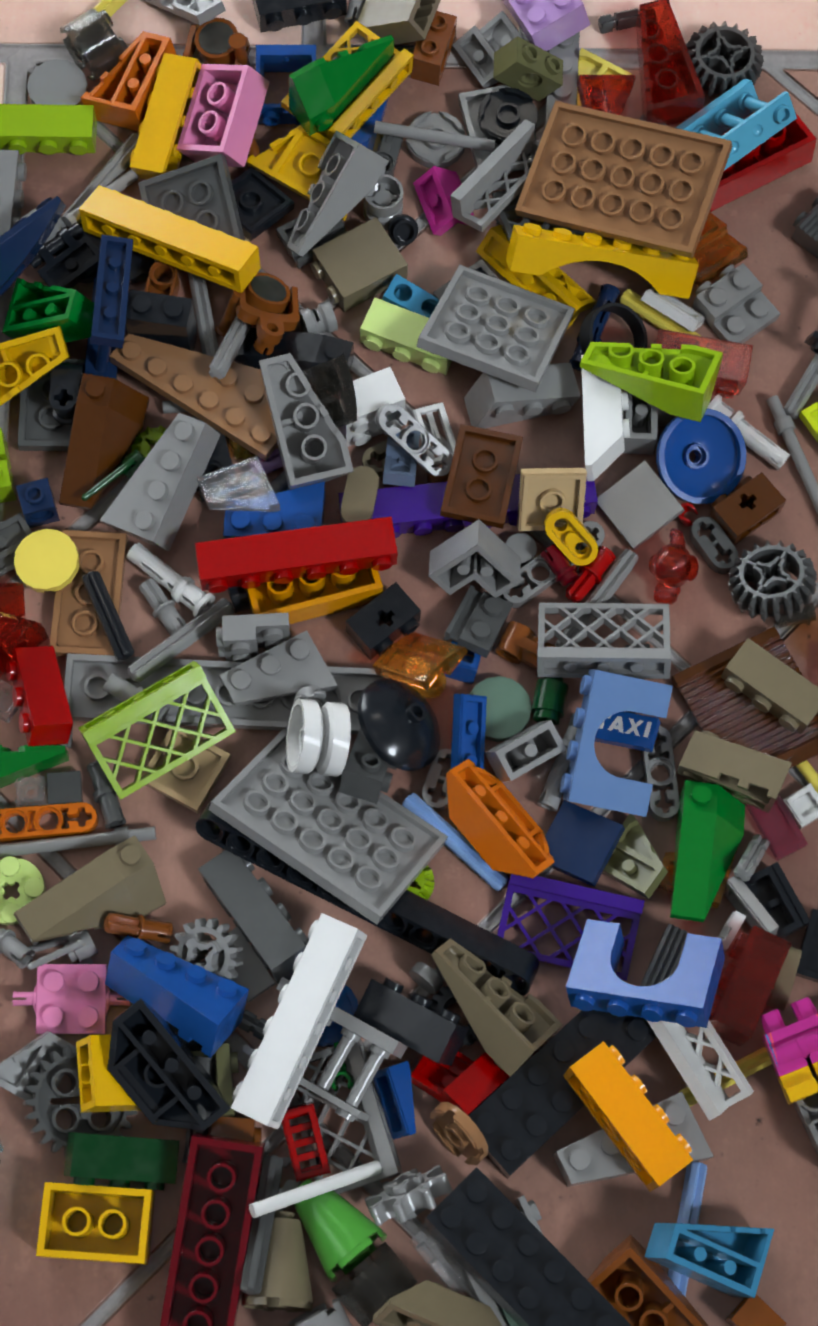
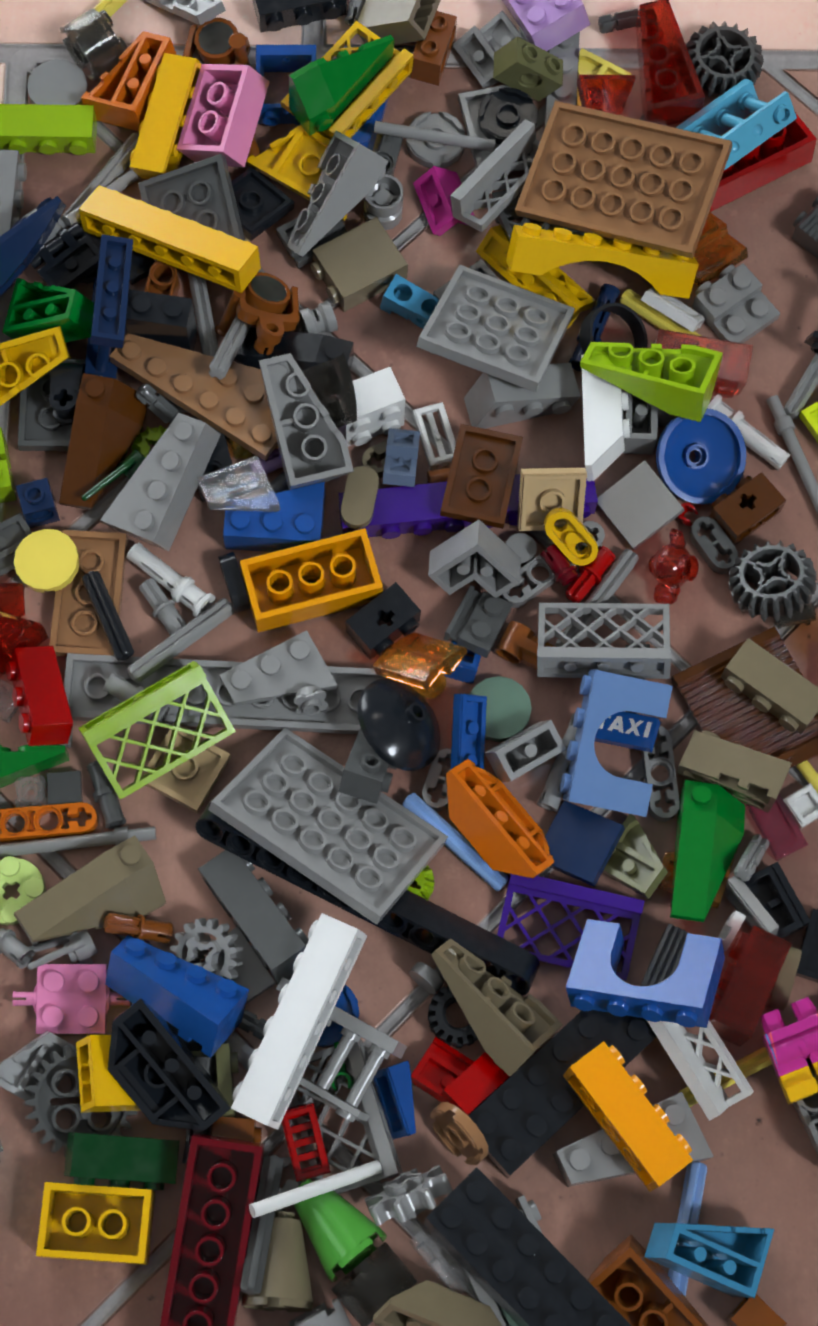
(157, 403): none -> dark grey axle
(245, 634): light grey plate -> none
(296, 554): red brick -> none
(318, 737): white wheel -> none
(391, 431): light grey beam -> none
(397, 333): yellowish green brick -> none
(403, 229): black plate -> none
(412, 1020): black brick -> none
(549, 699): dark green brick -> none

